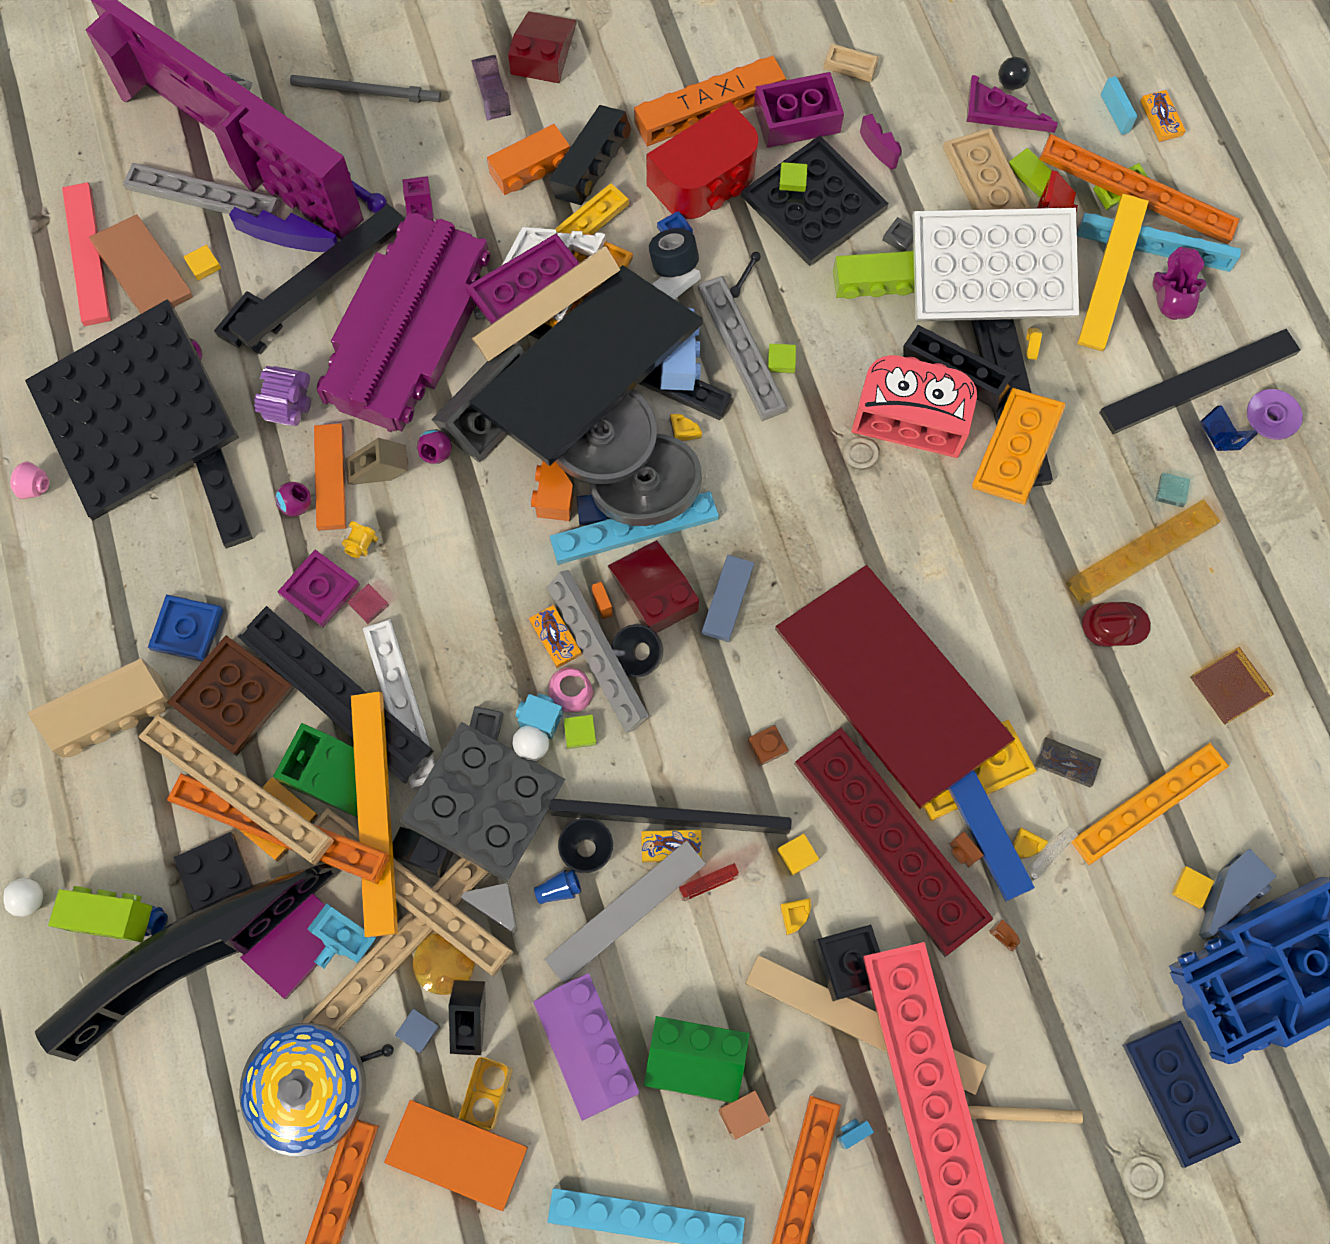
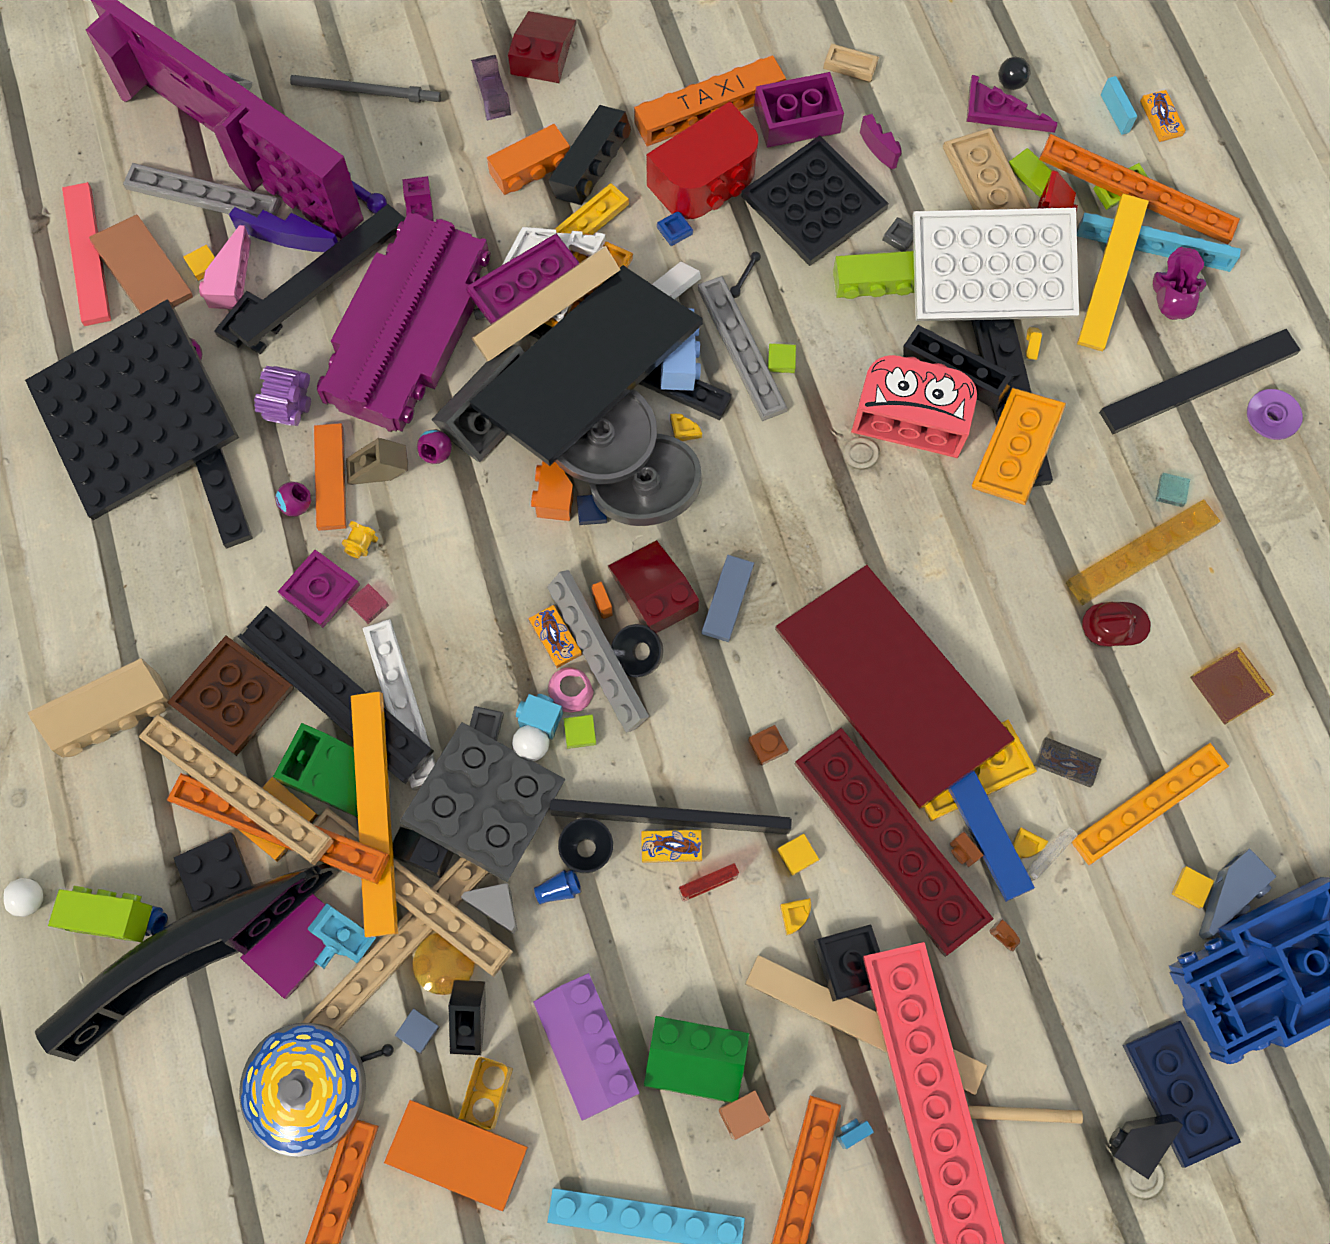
(28, 481): bright pink cone -> none
(185, 628): blue tile -> none
(227, 272): none -> bright pink slope
(612, 534): medium azure plate -> none
(624, 912): light grey tile -> none
(673, 252): black wheel -> none
(793, 177): lime tile -> none
(1144, 1142): none -> black slope
(1222, 431): clear blue bracket -> none

